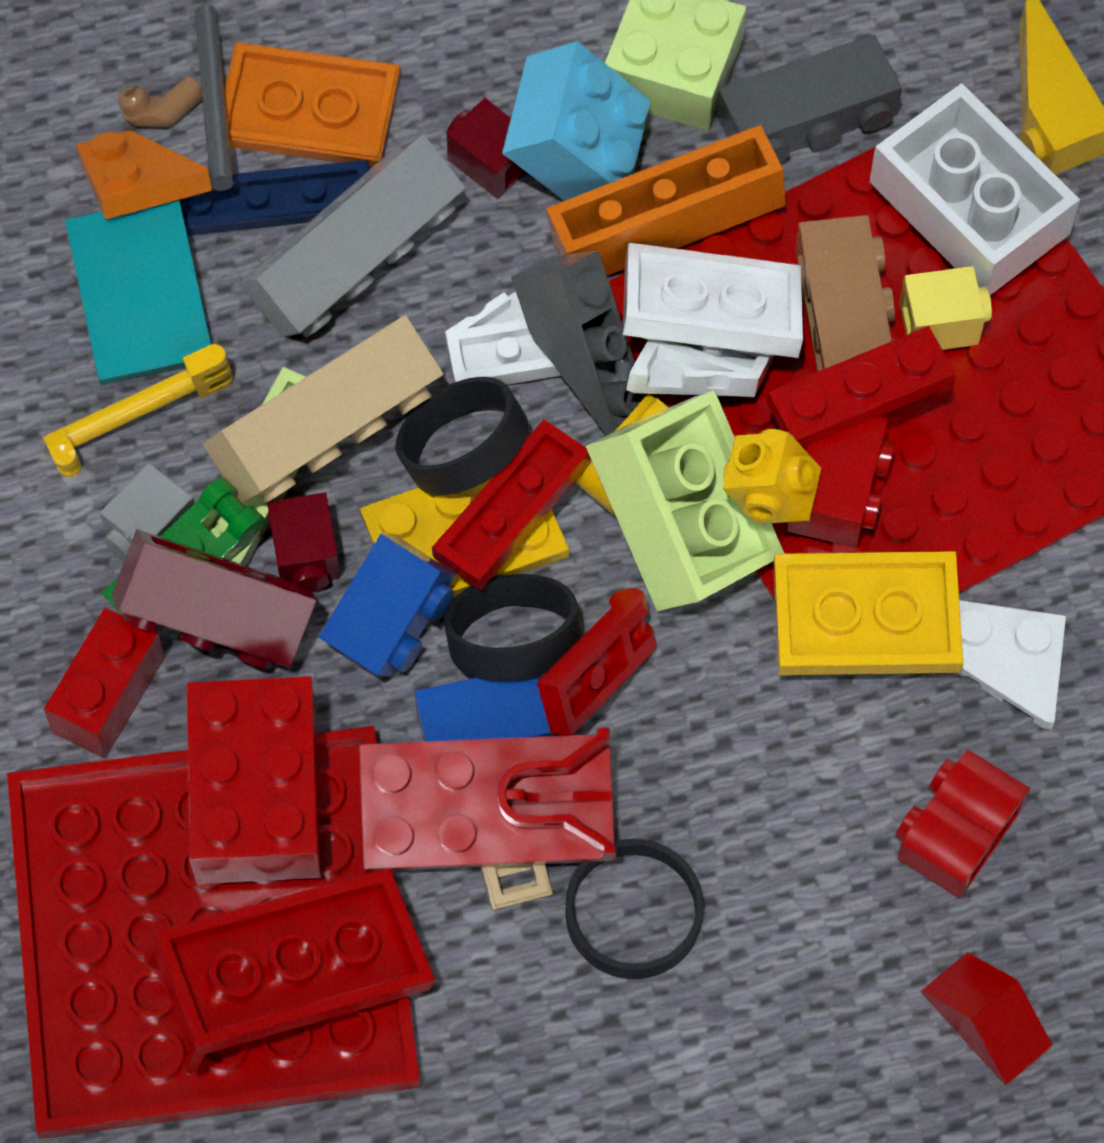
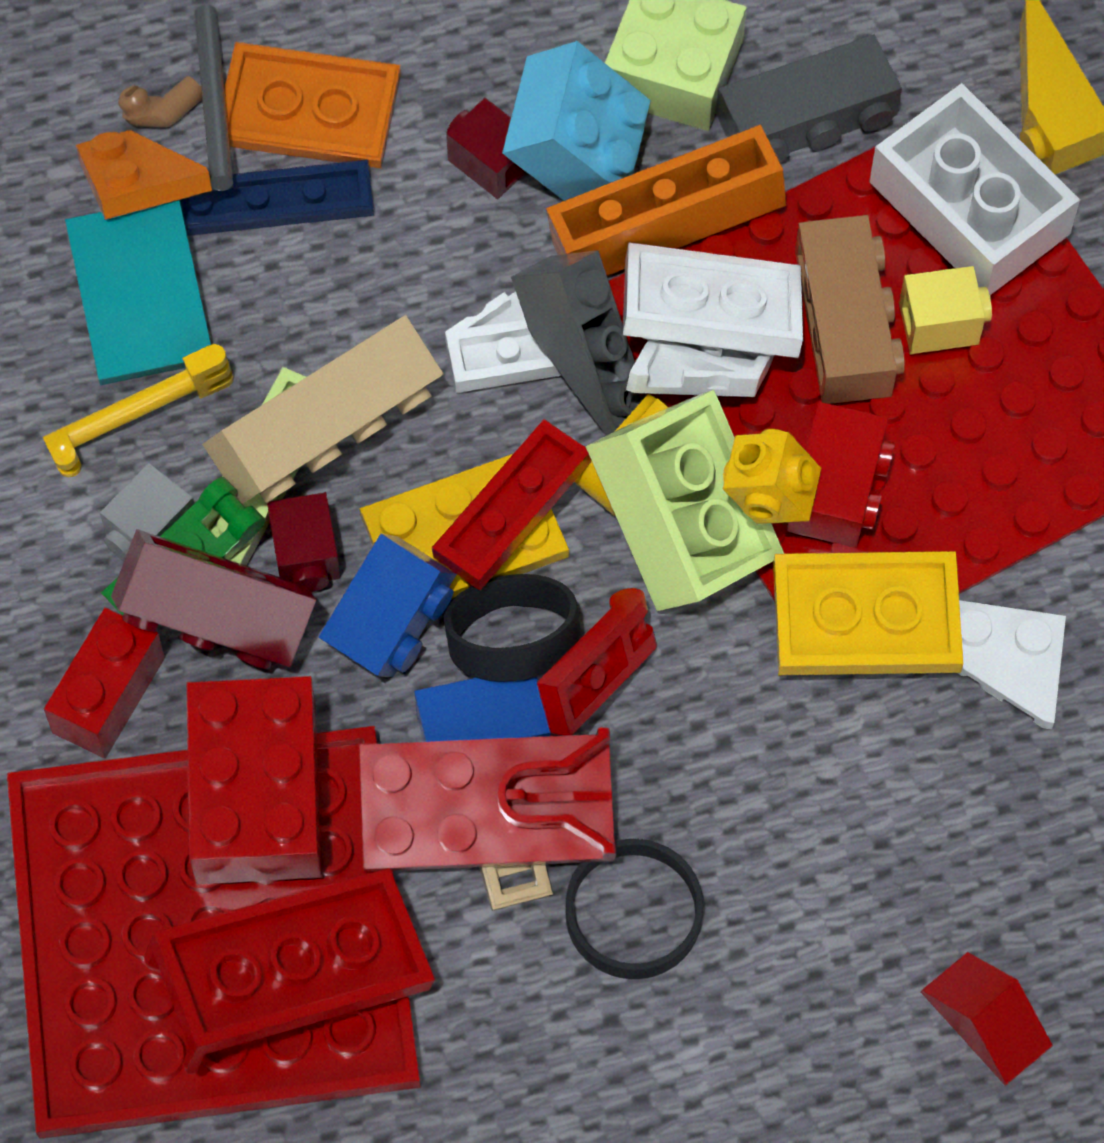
(352, 237): light grey brick -> none
(479, 463): black tyre -> none
(862, 387): red plate -> none
(961, 822): red brick -> none

